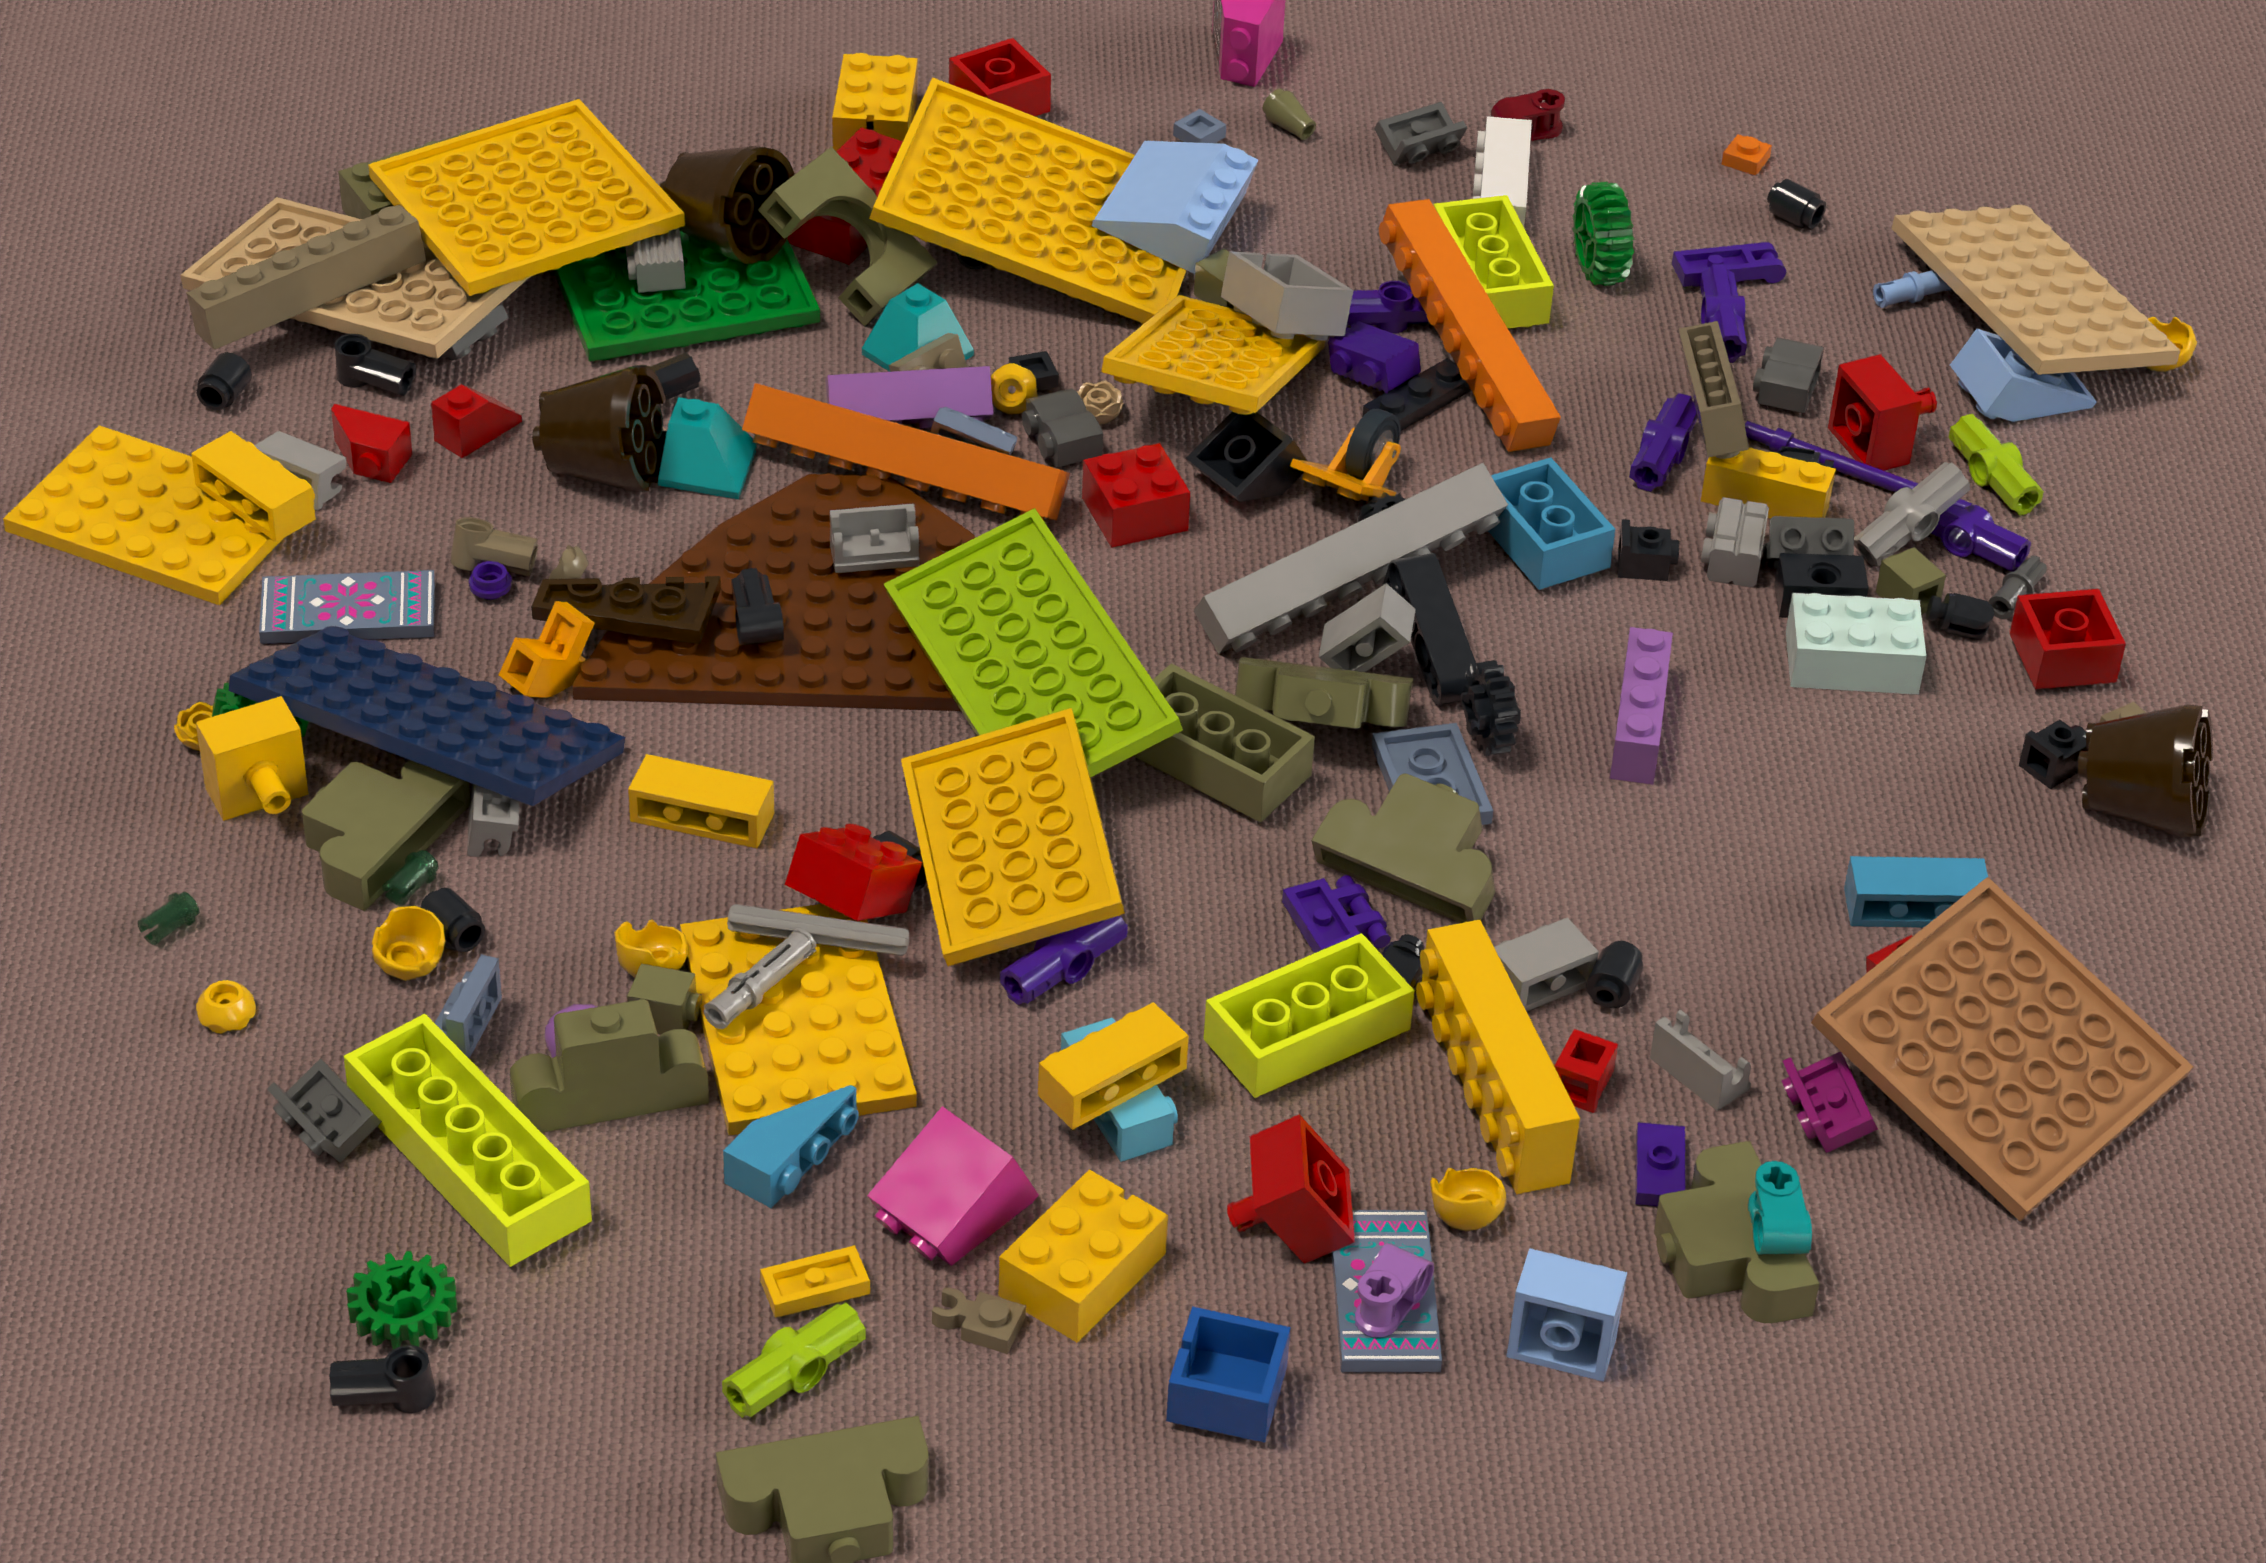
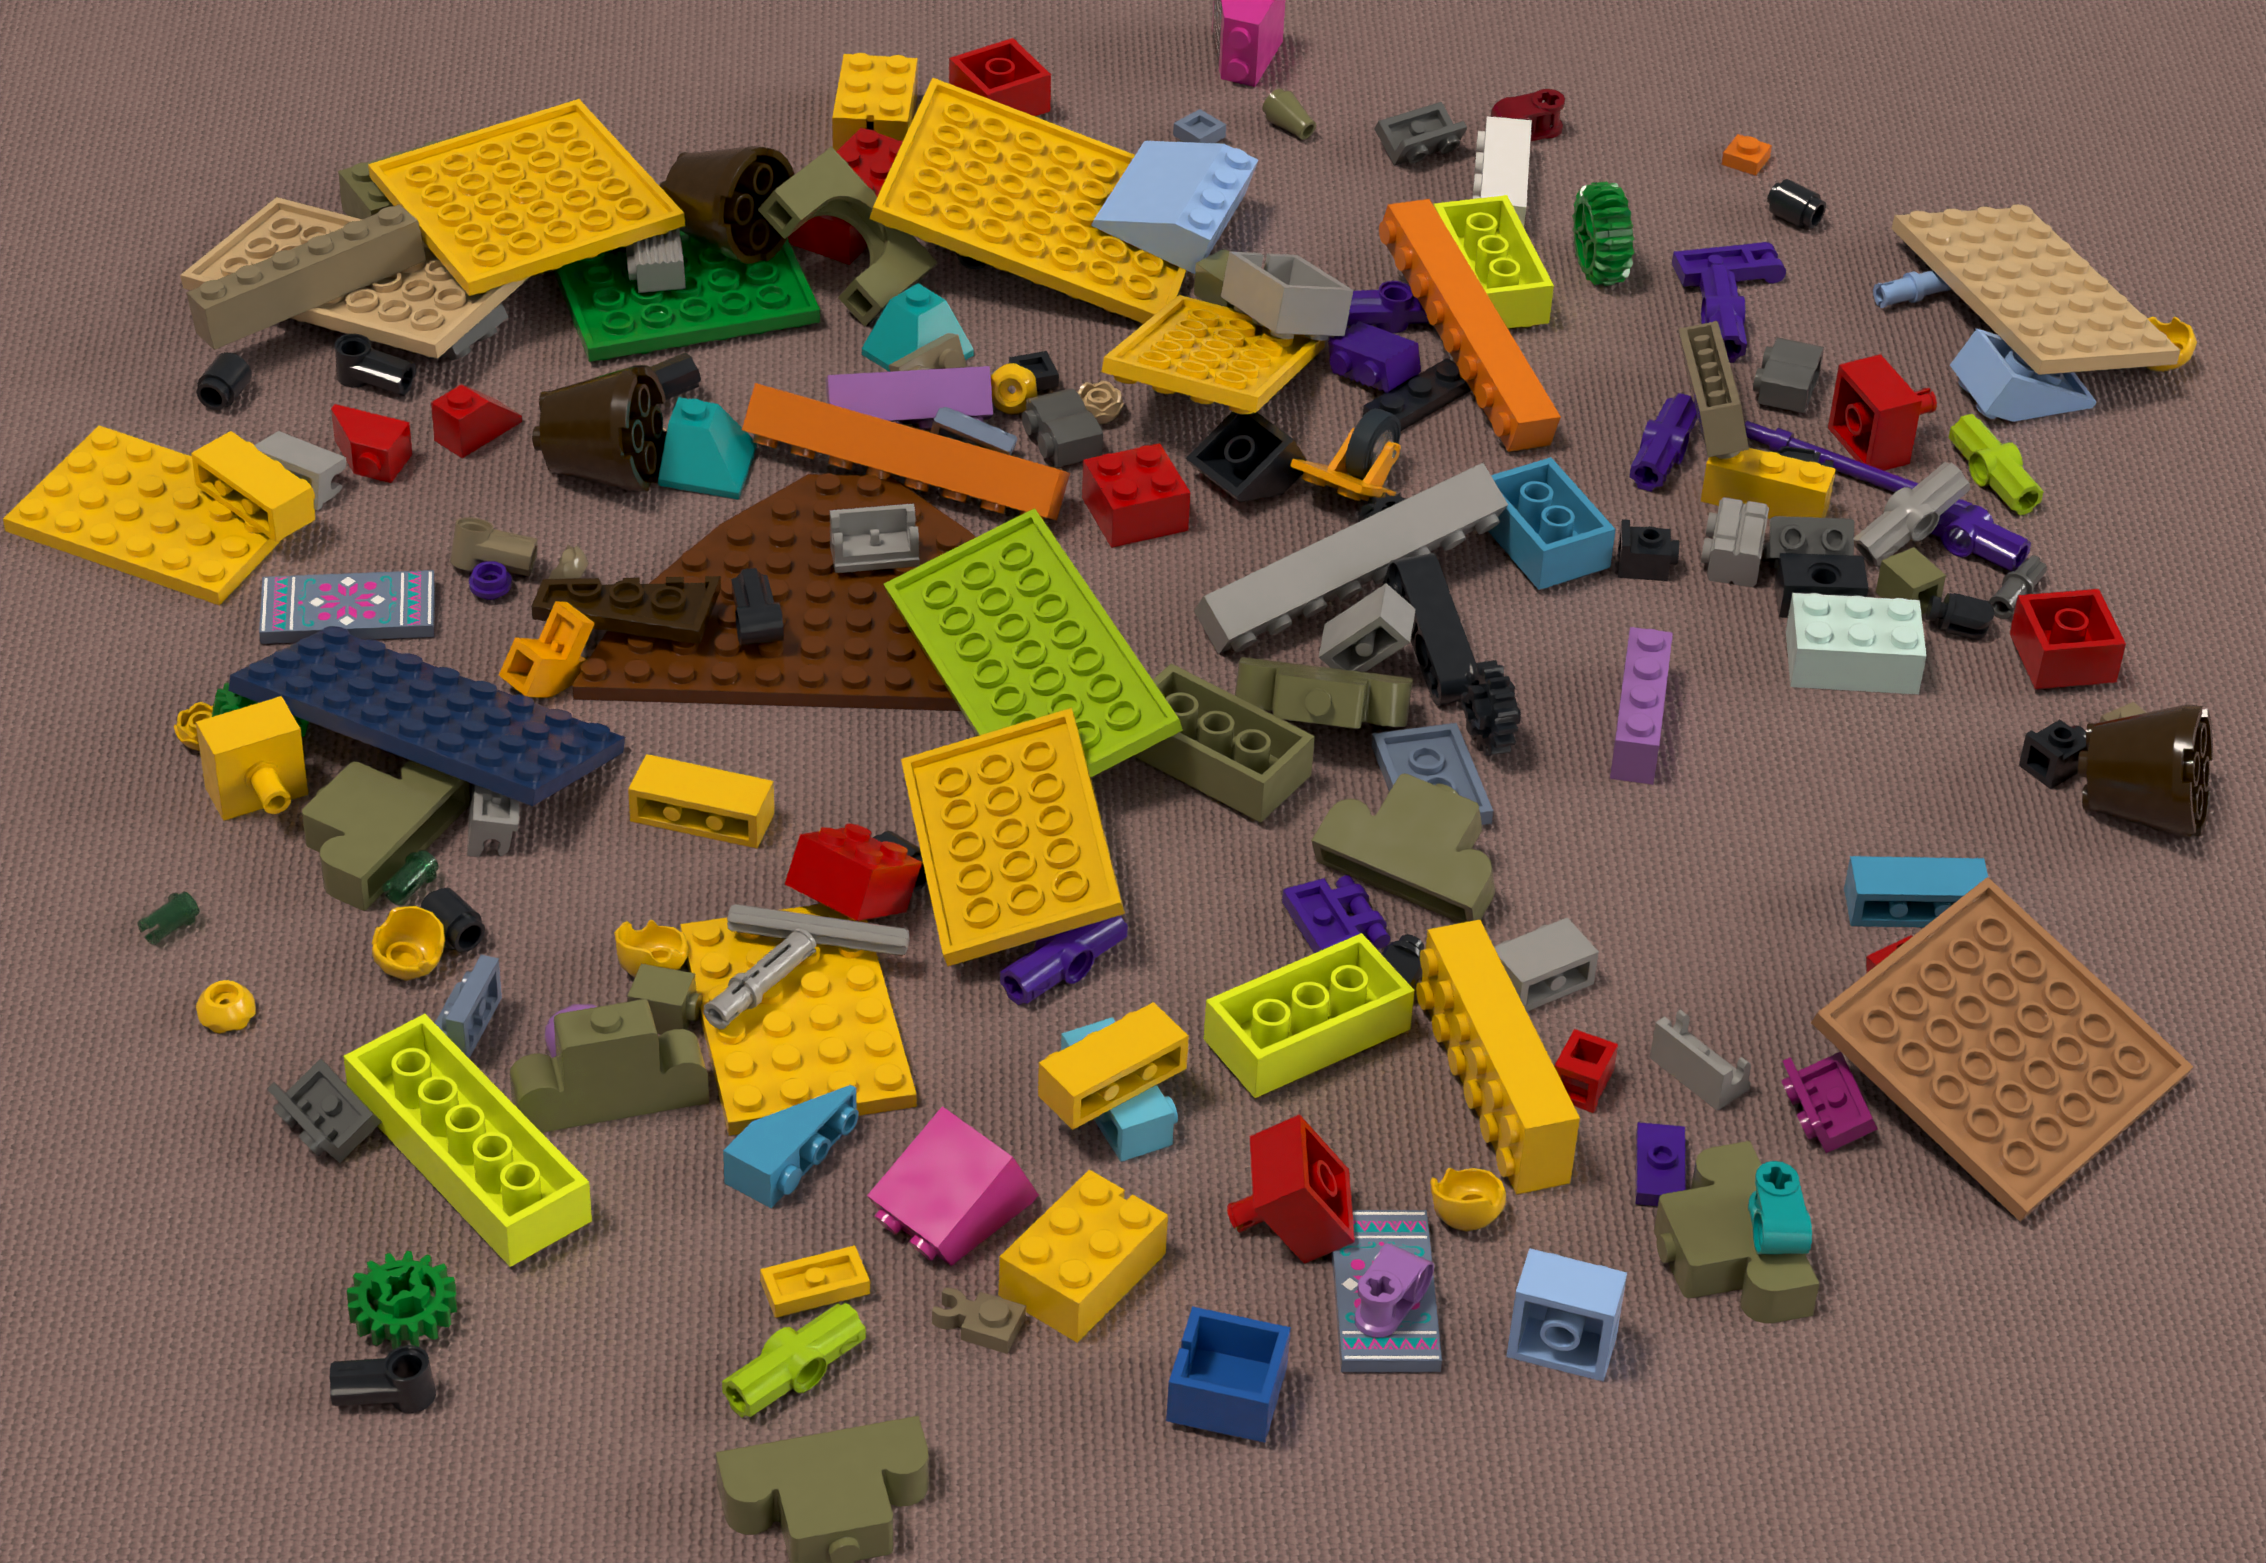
(1615, 974): black brick -> none

